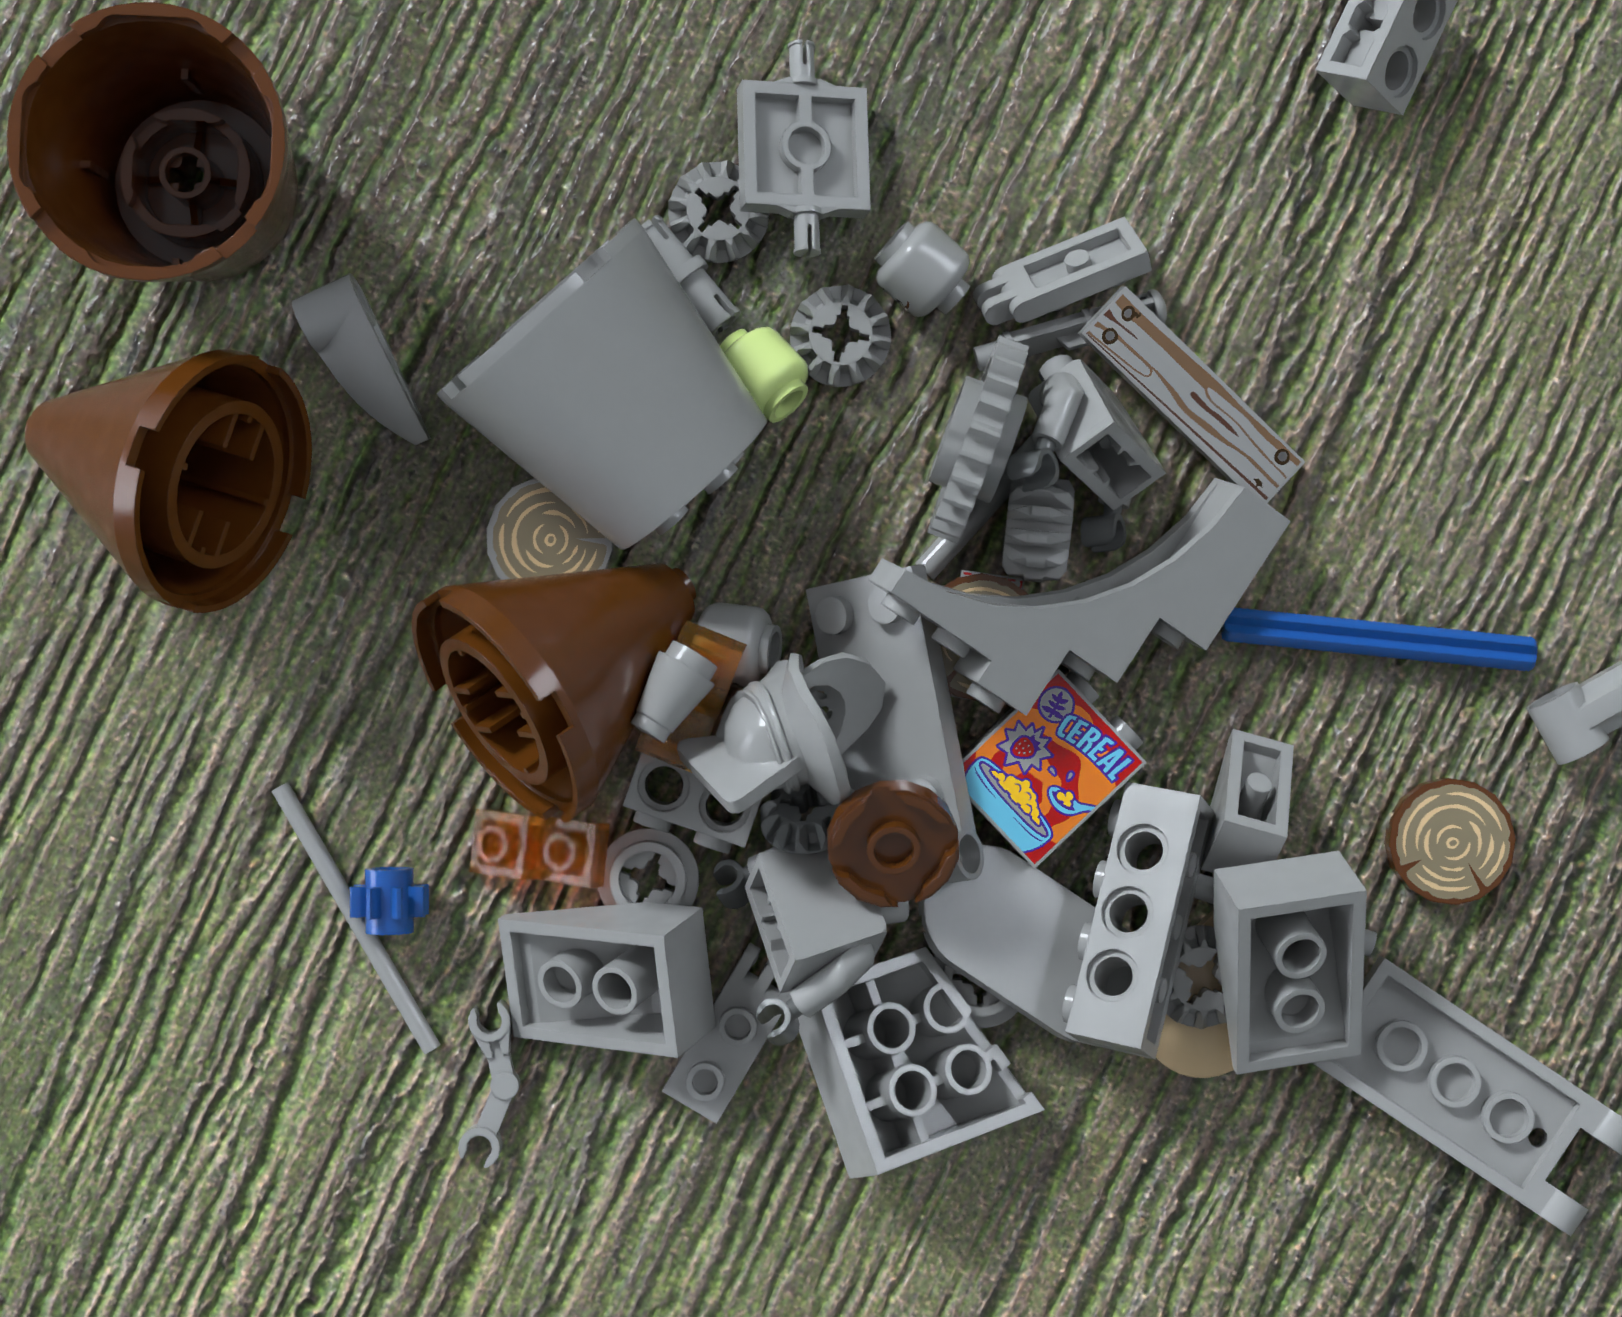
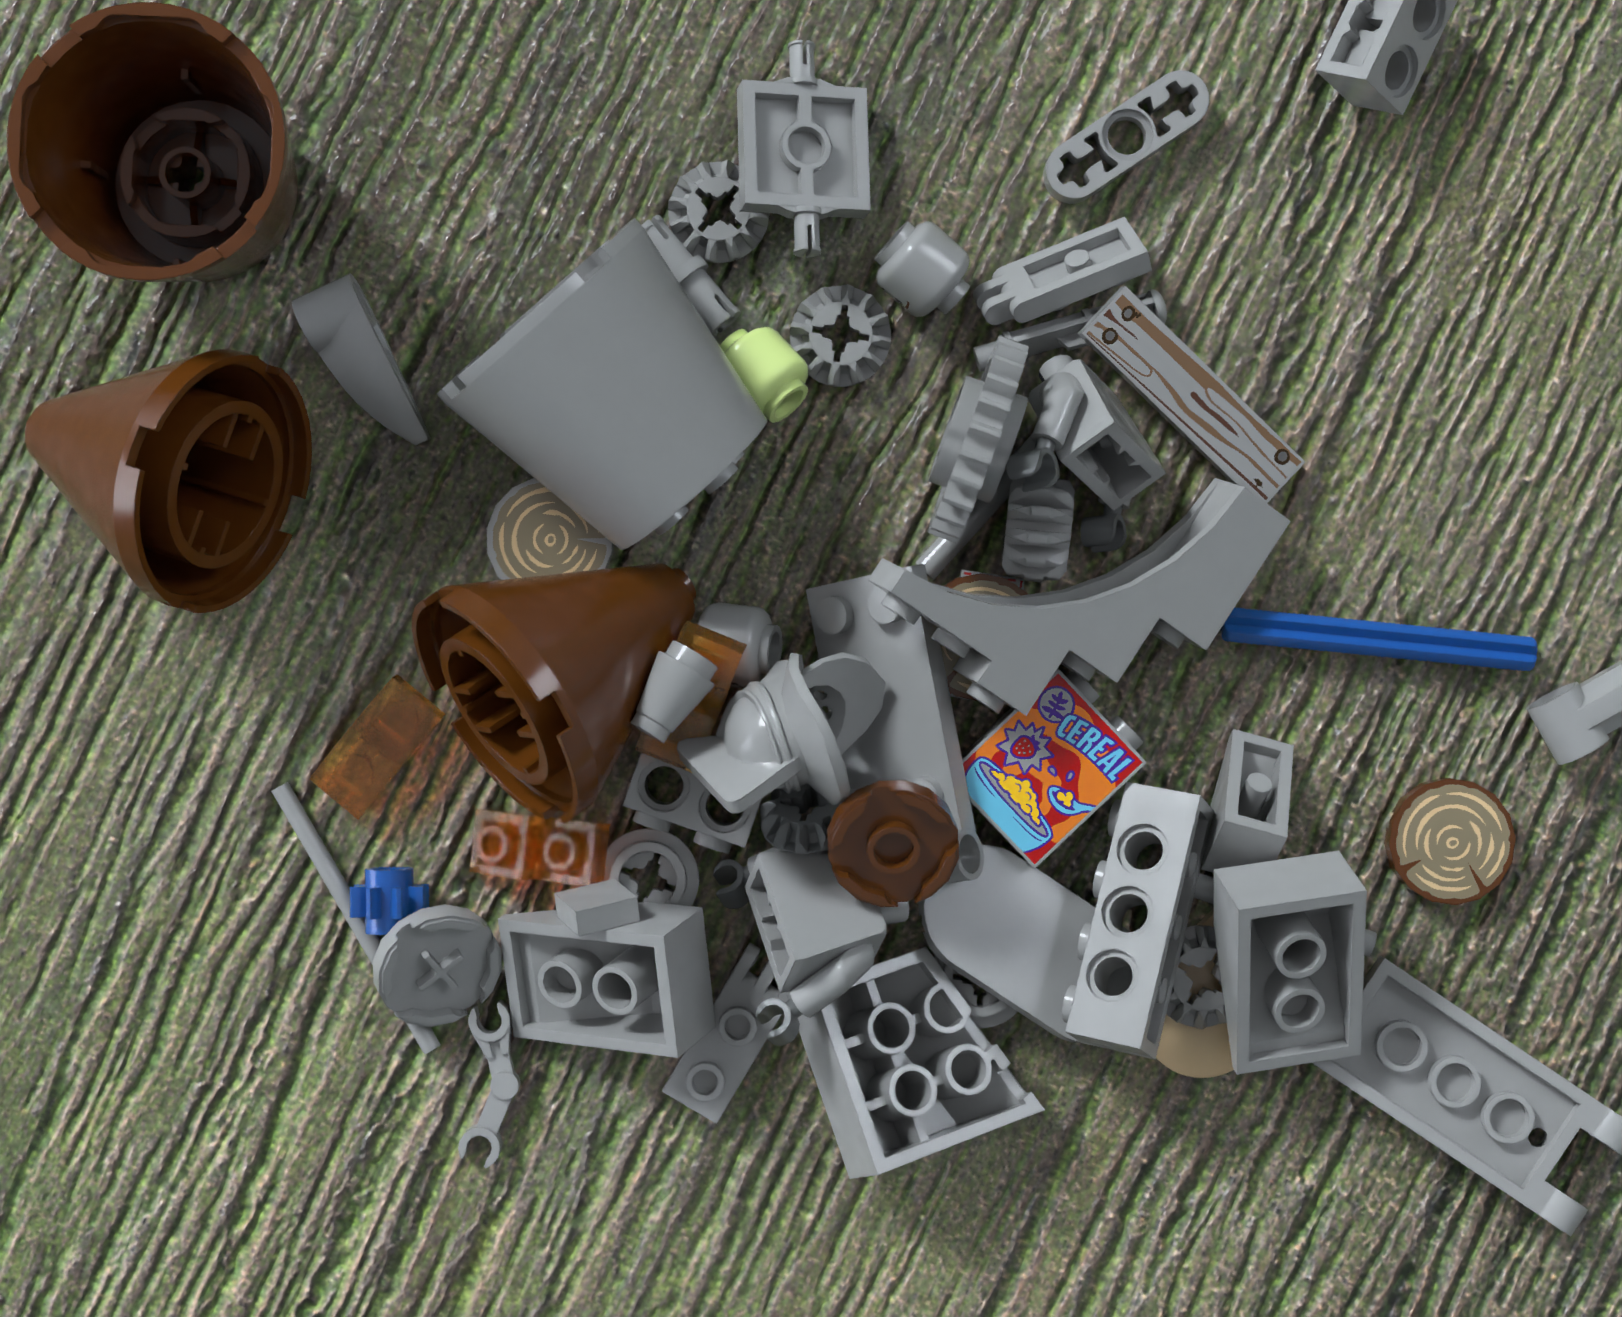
(377, 746): none -> clear orange slope
(436, 965): none -> light grey tile
(597, 907): none -> light grey tile
(1173, 125): none -> light grey beam

